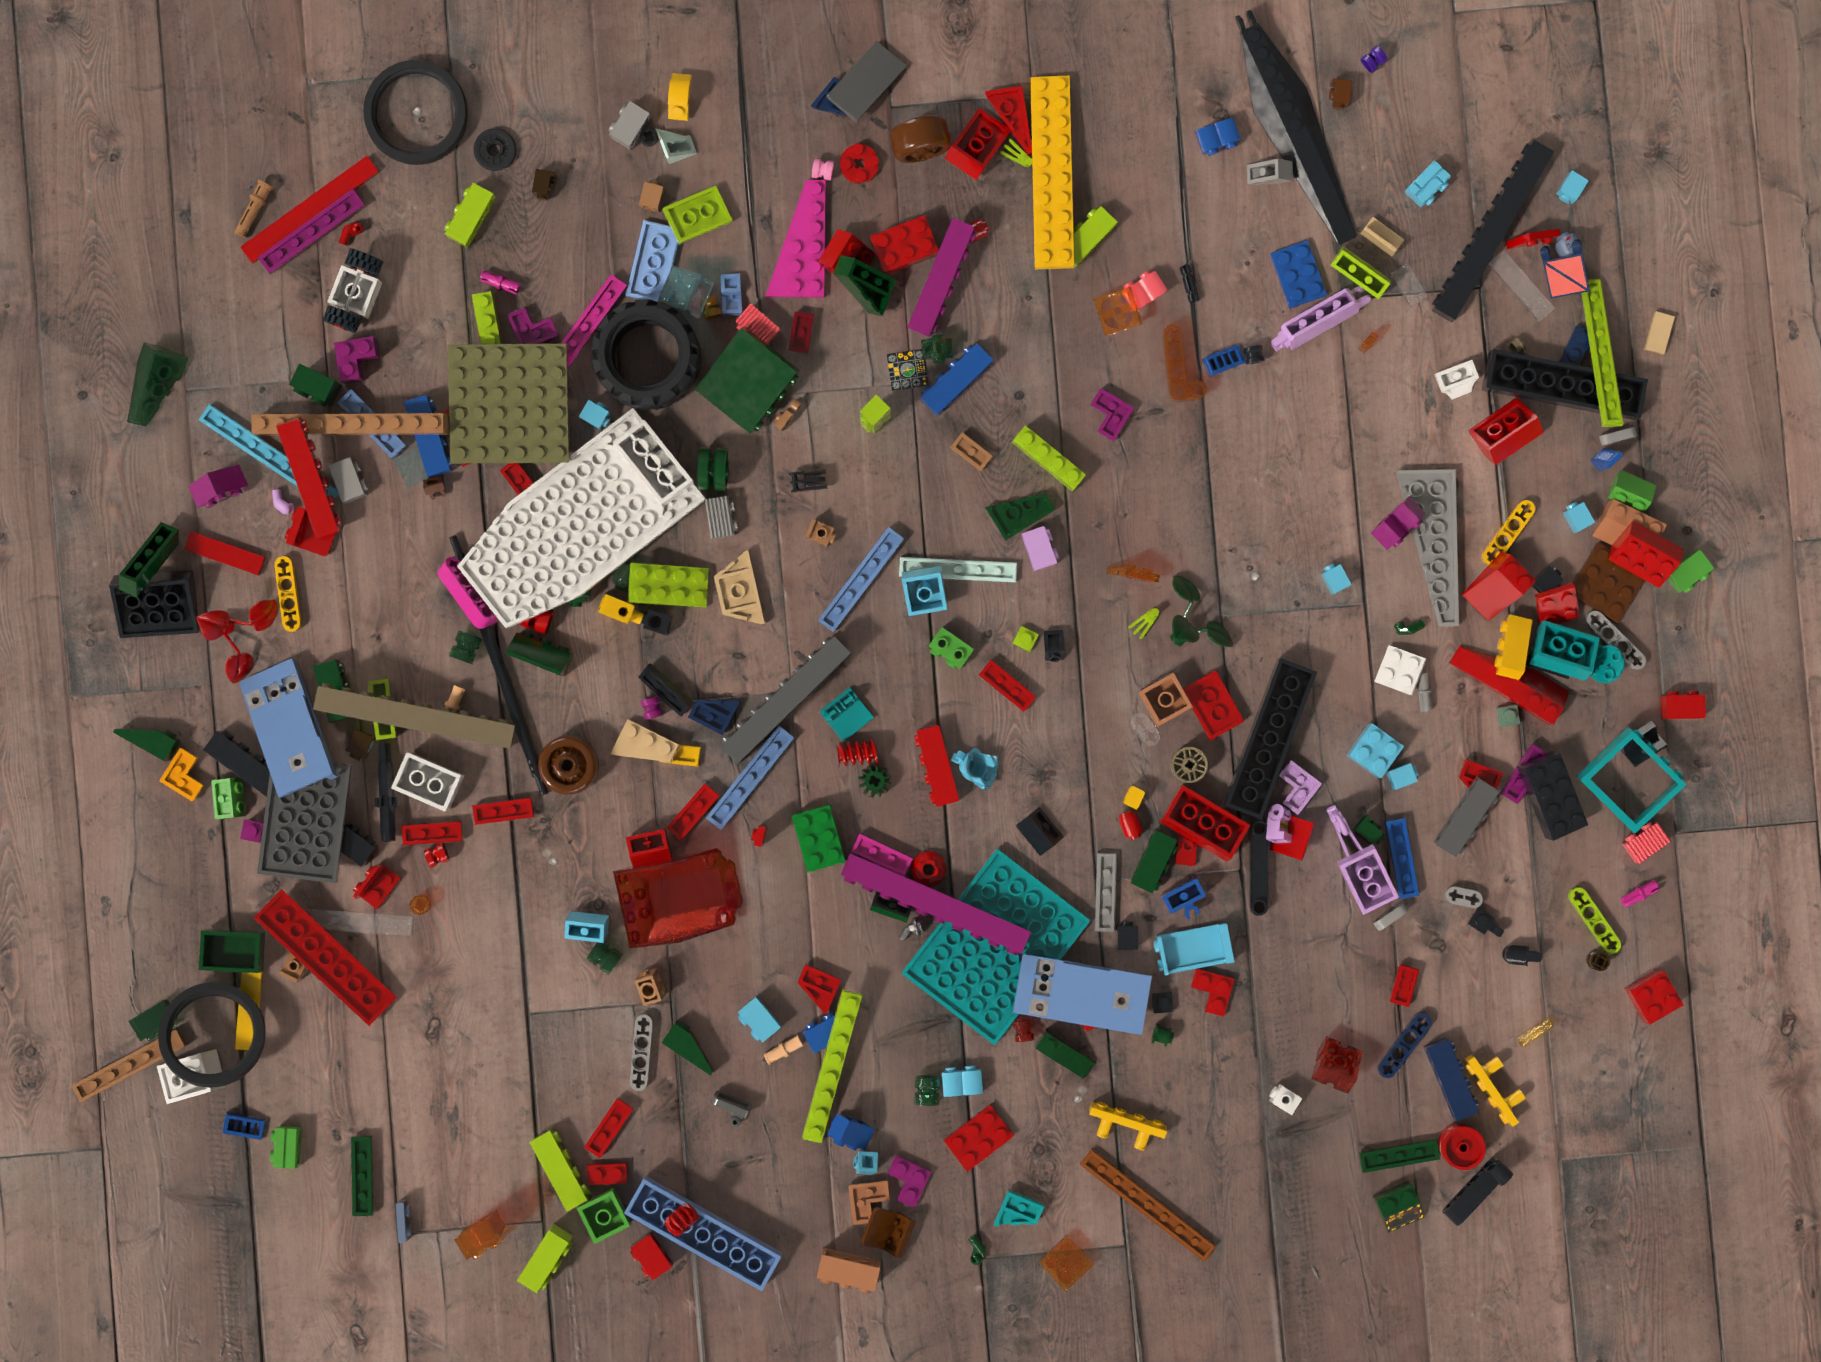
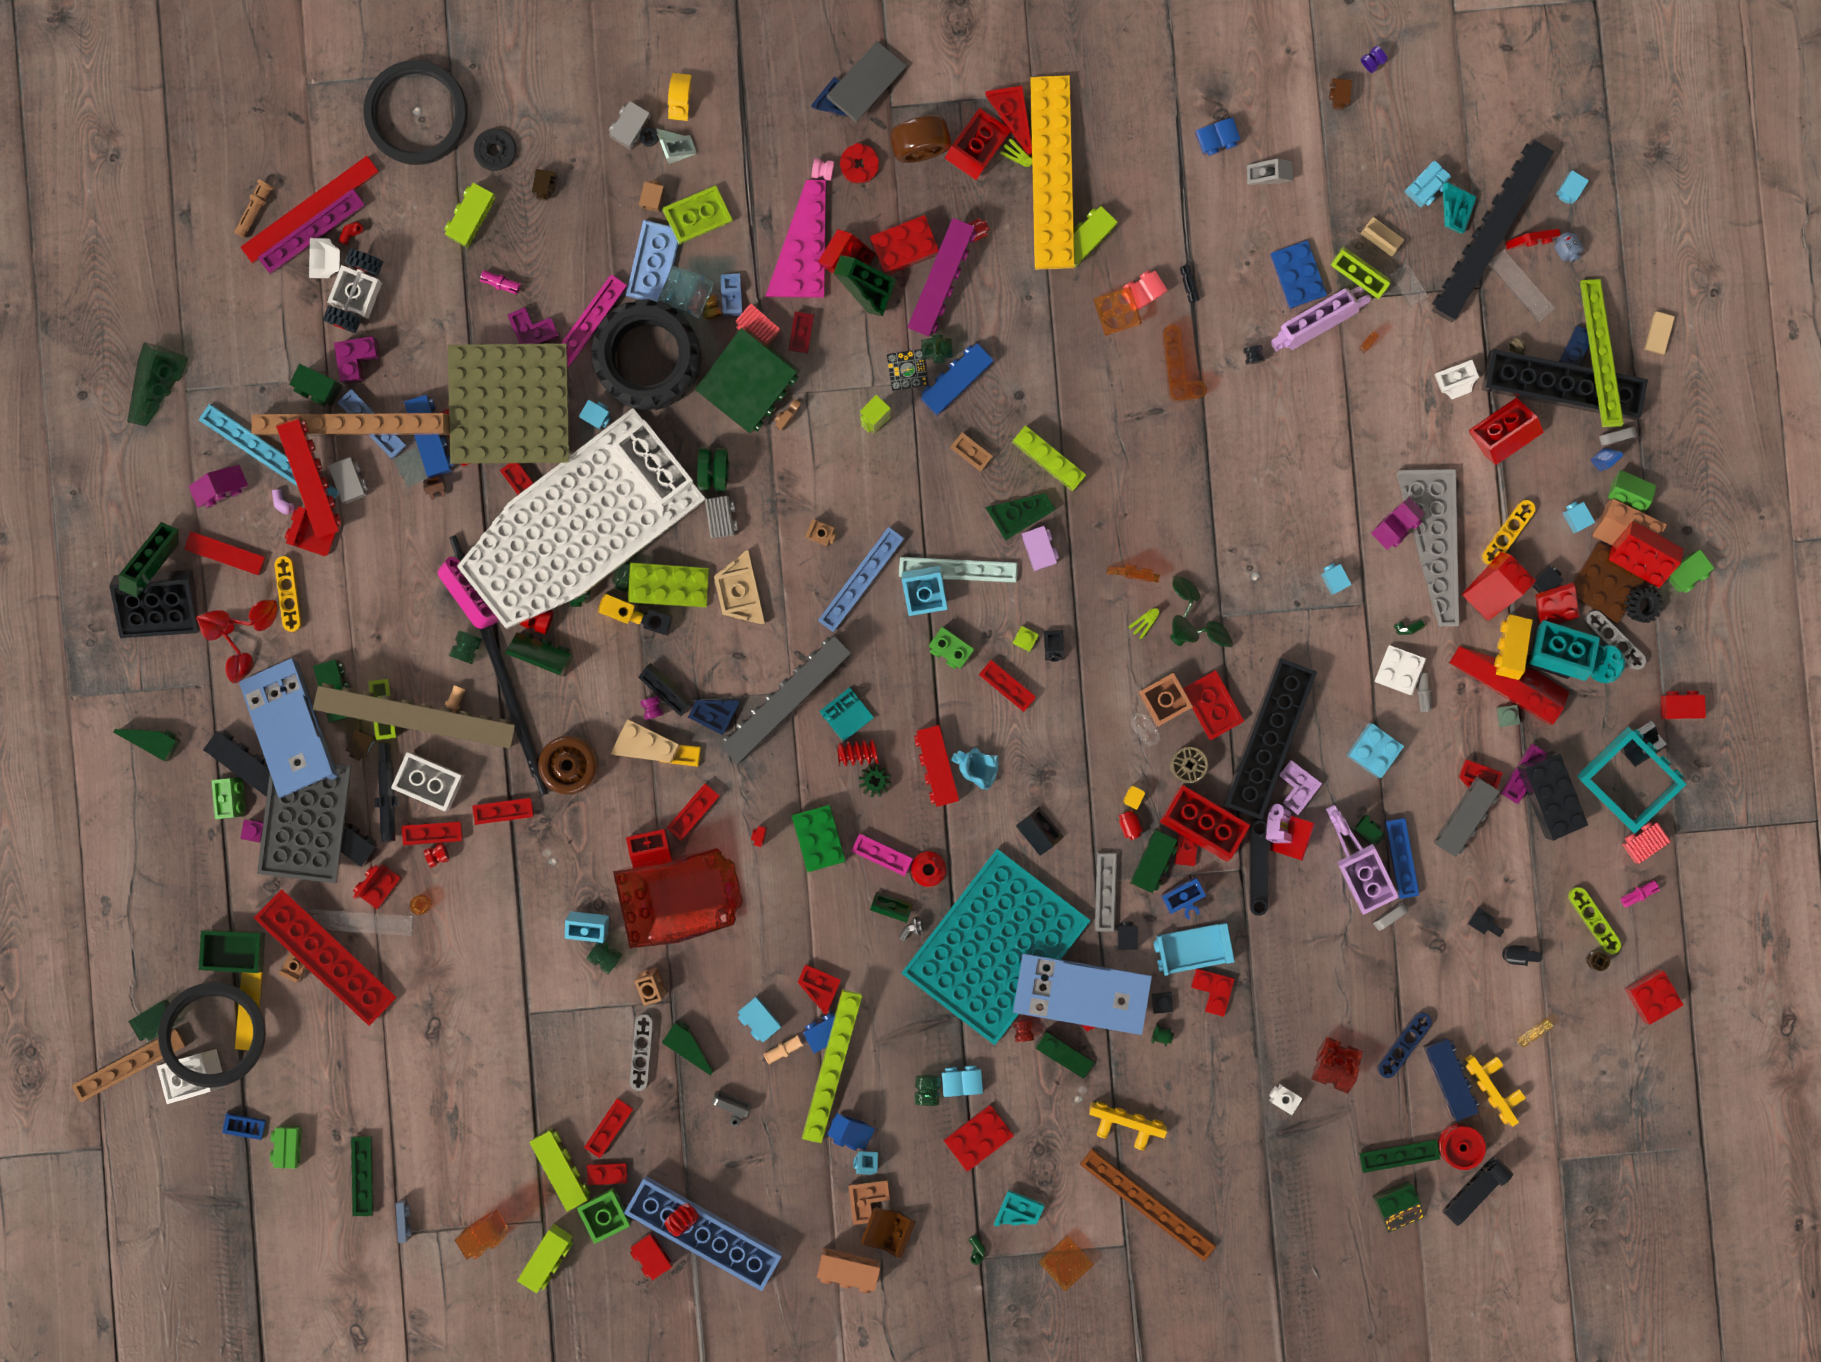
(177, 775): light orange plate -> none
(323, 258): none -> white slope
(487, 318): lime brick -> none
(750, 777): medium blue plate -> none
(806, 481): black arm -> none
(914, 1179): magenta plate -> none
(935, 903): magenta brick -> none
(1116, 411): magenta plate -> none
(1208, 365): blue slope -> none
(1291, 123): black hinge -> none
(1402, 776): medium azure brick -> none
(1404, 985): red plate -> none
(1457, 207): none -> teal wing
(1464, 892): light grey beam -> none
(1567, 273): coral flag -> none
(1634, 604): none -> black tyre

